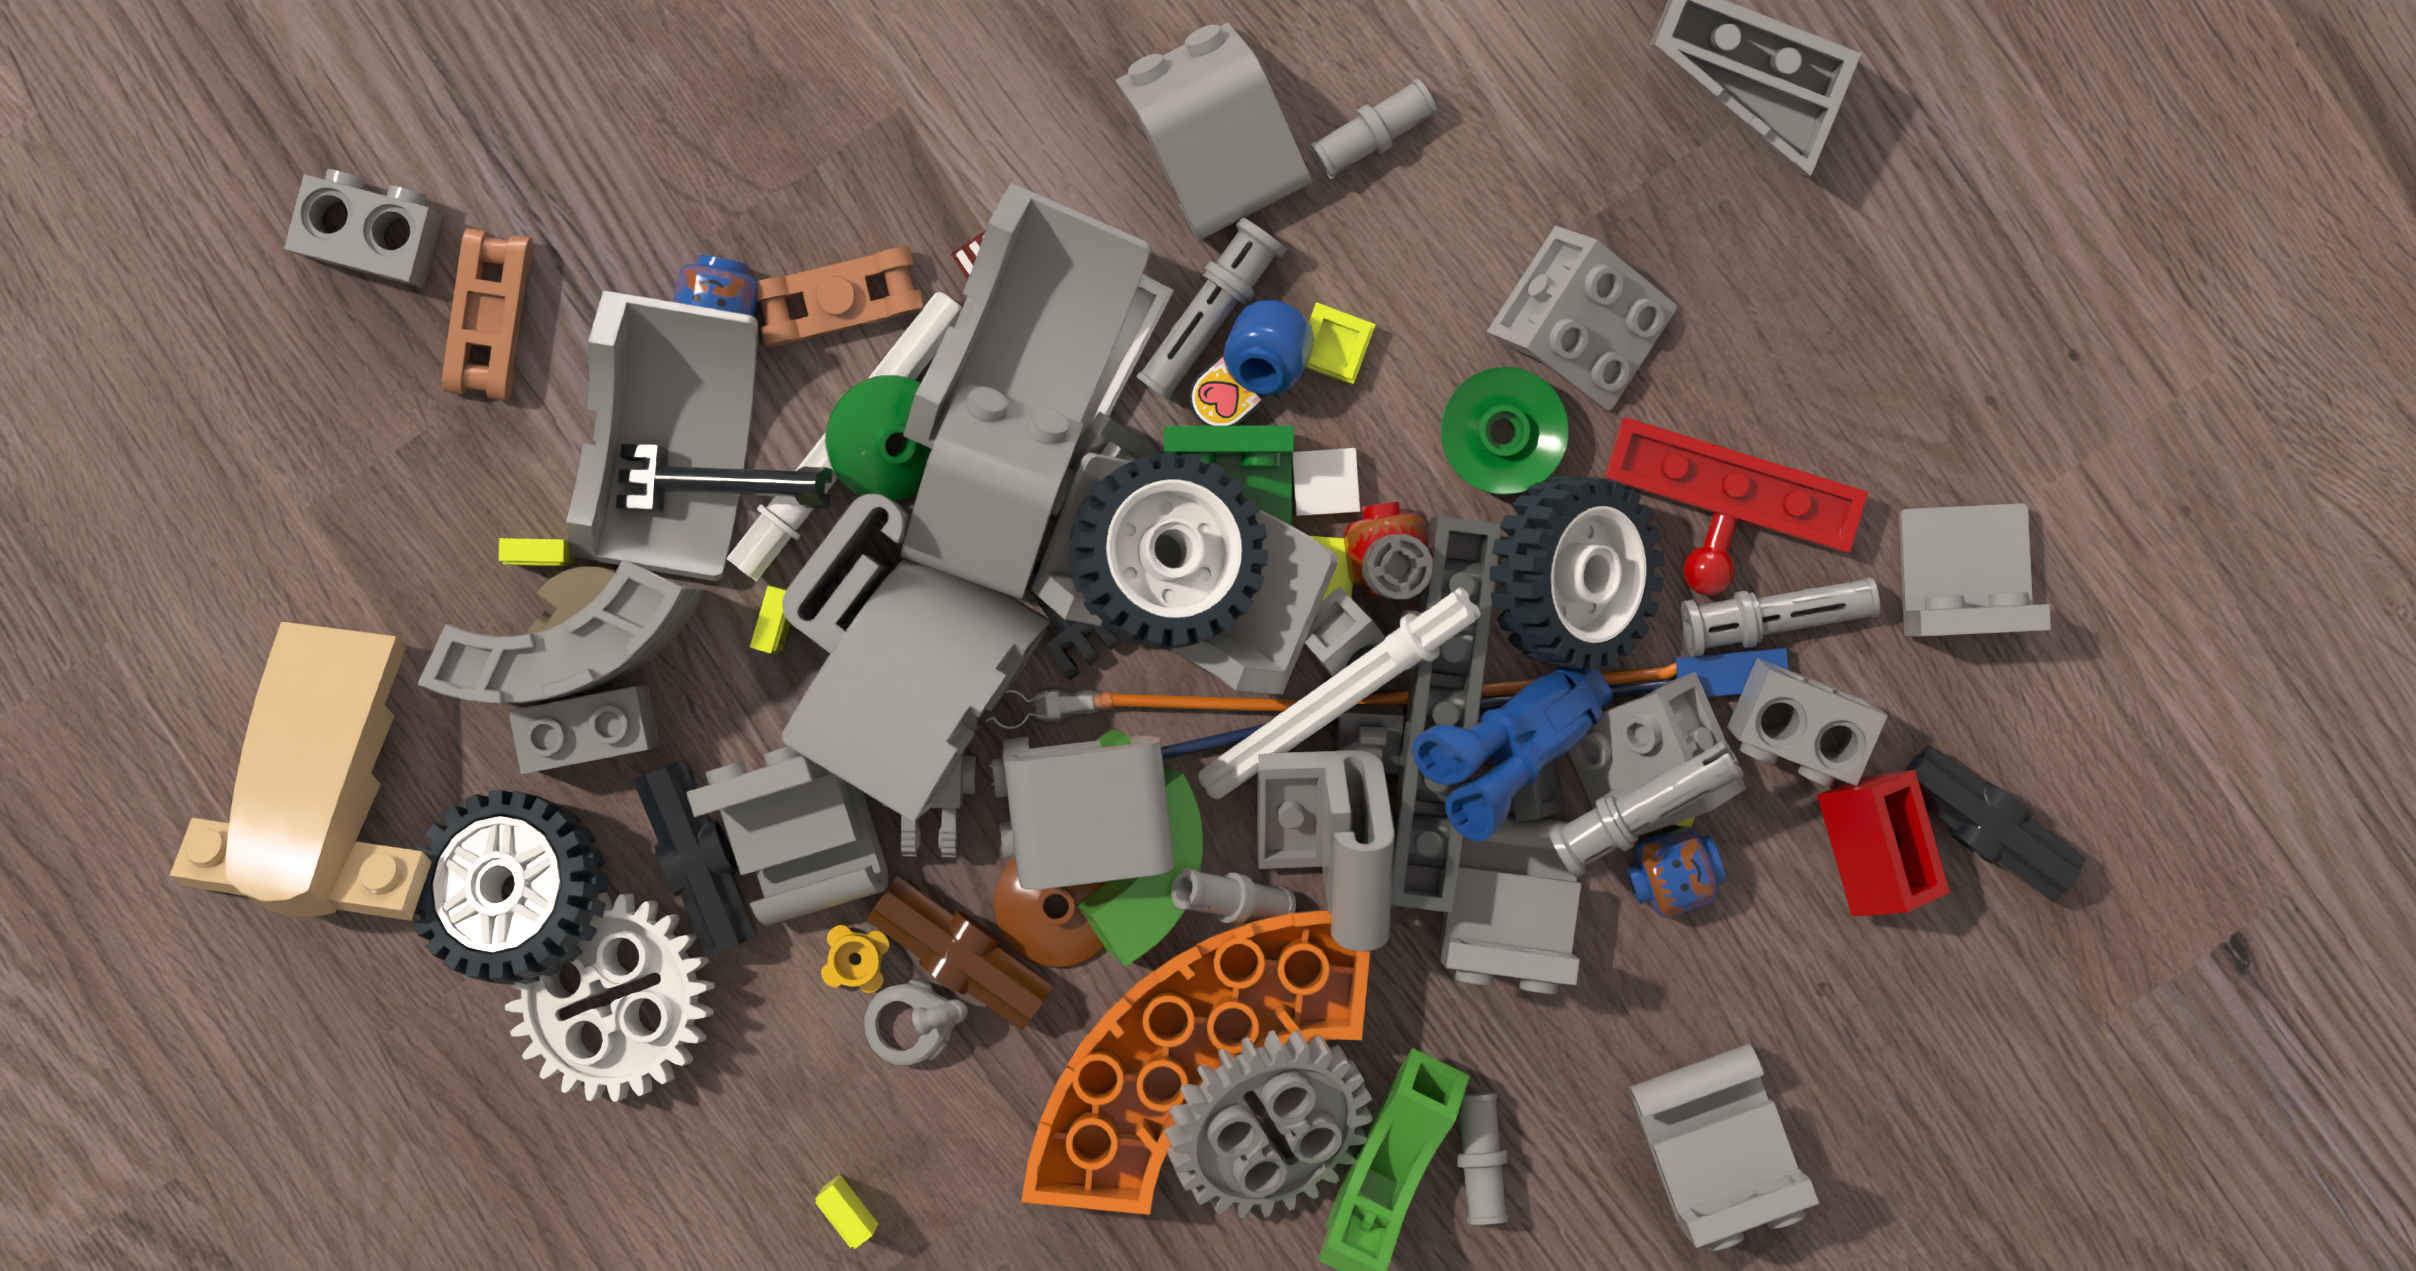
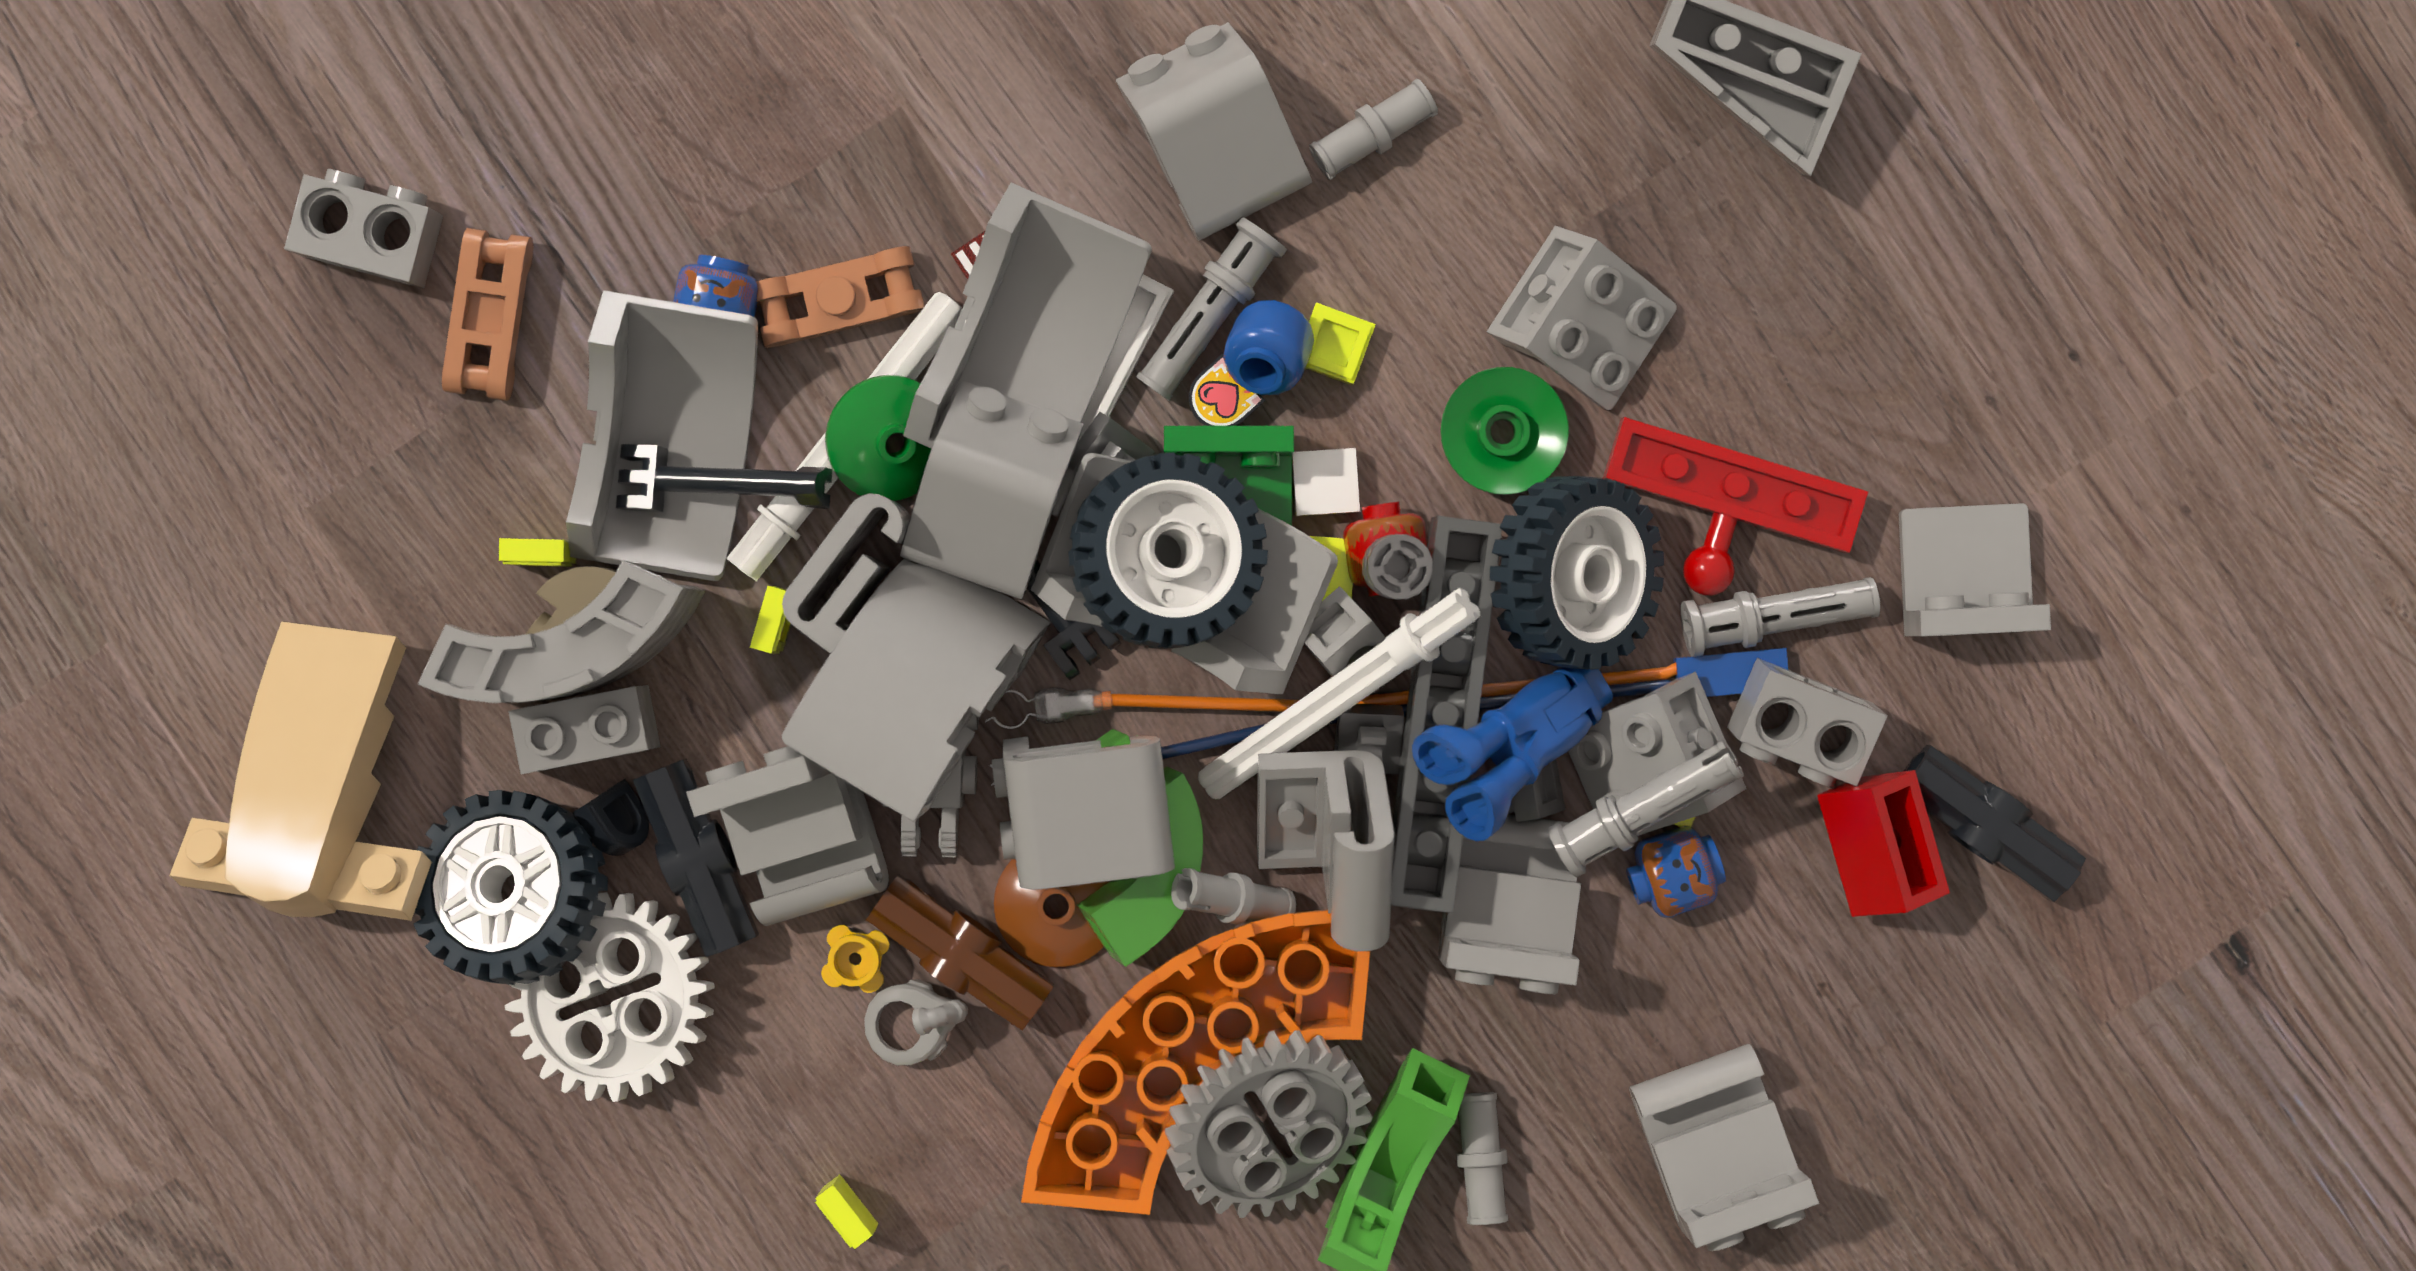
(615, 820): none -> black tile

